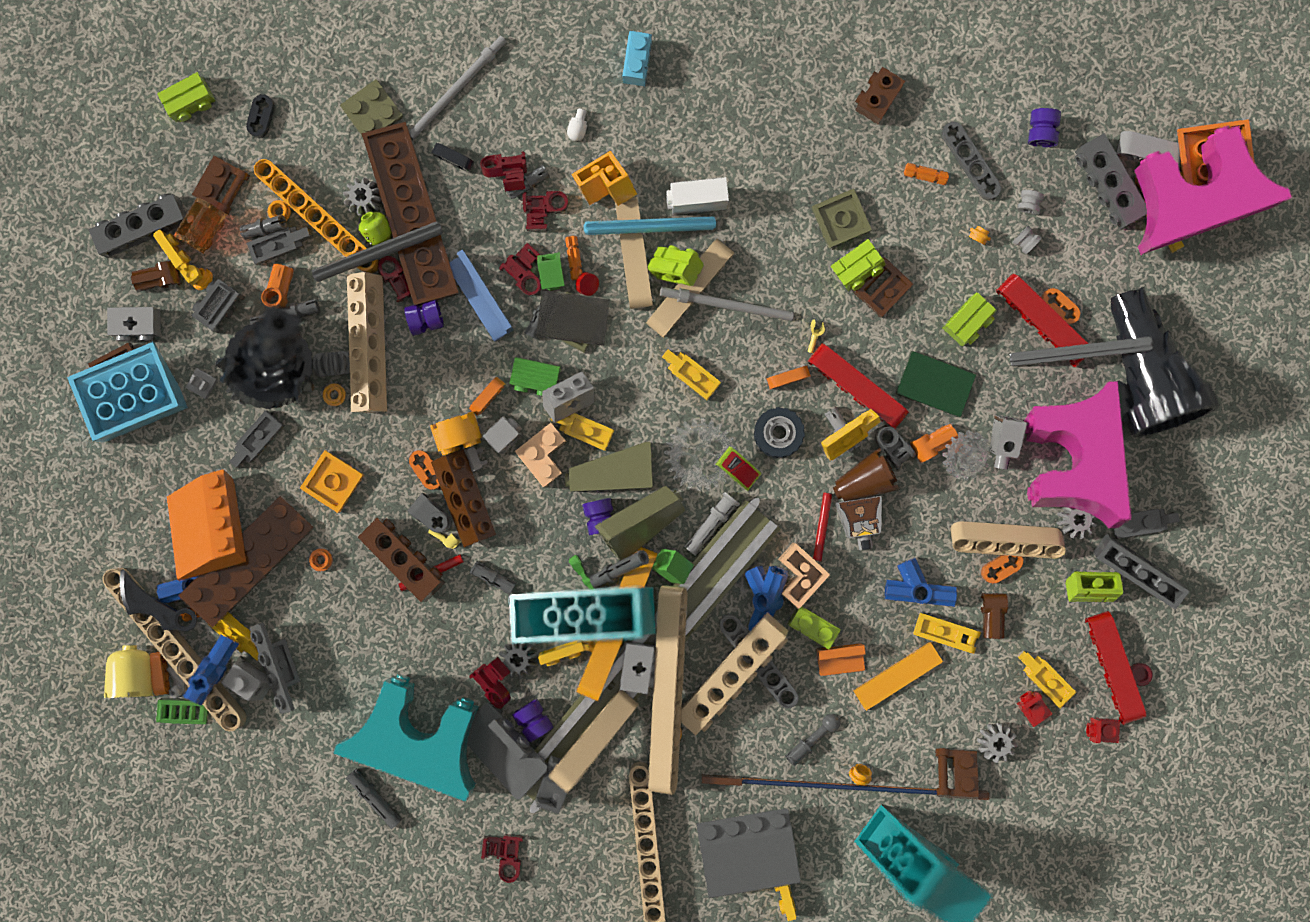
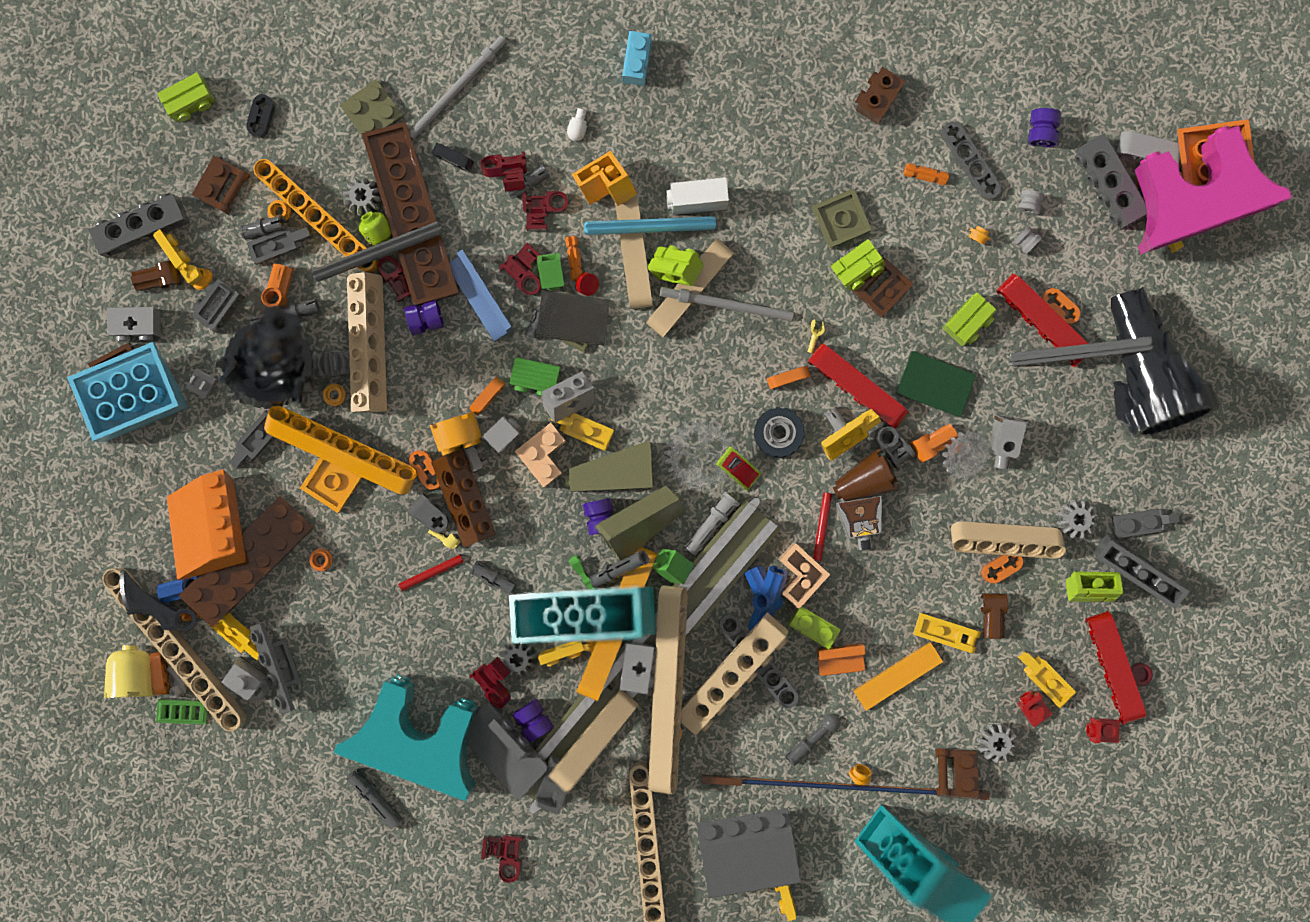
(200, 225): clear orange brick -> none
(210, 670): blue piece -> none
(340, 450): none -> light orange beam
(373, 539): reddish brown brick -> none
(692, 374): yellow hinge -> none
(914, 578): blue piece -> none
(1095, 442): dark pink piece -> none

